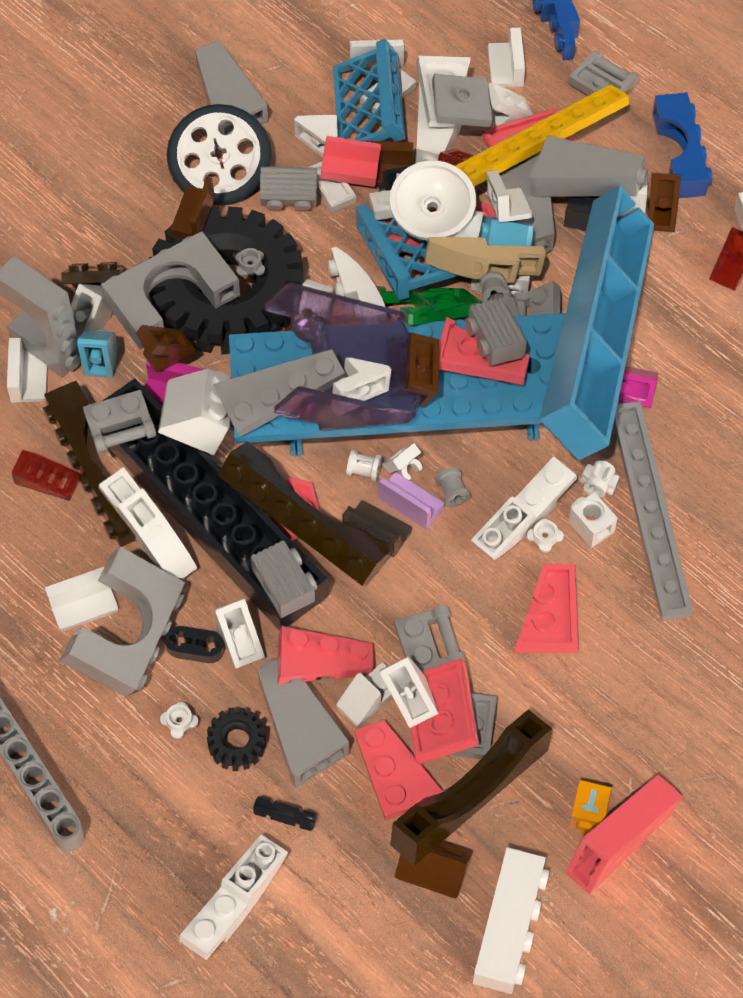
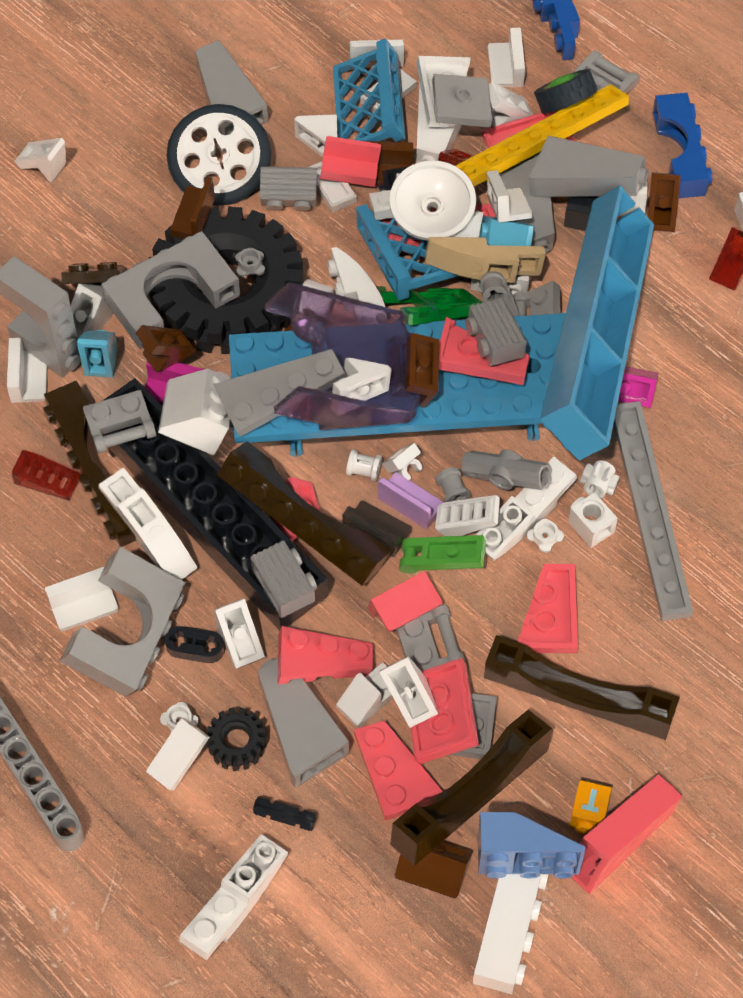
(45, 155): none -> white slope
(177, 754): none -> white tile
(405, 602): none -> coral panel
(442, 553): none -> bright green plate
(450, 513): none -> white slope
(506, 469): none -> light grey piece
(523, 847): none -> medium blue slope
(565, 91): none -> black wheel
(630, 706): none -> dark brown arch

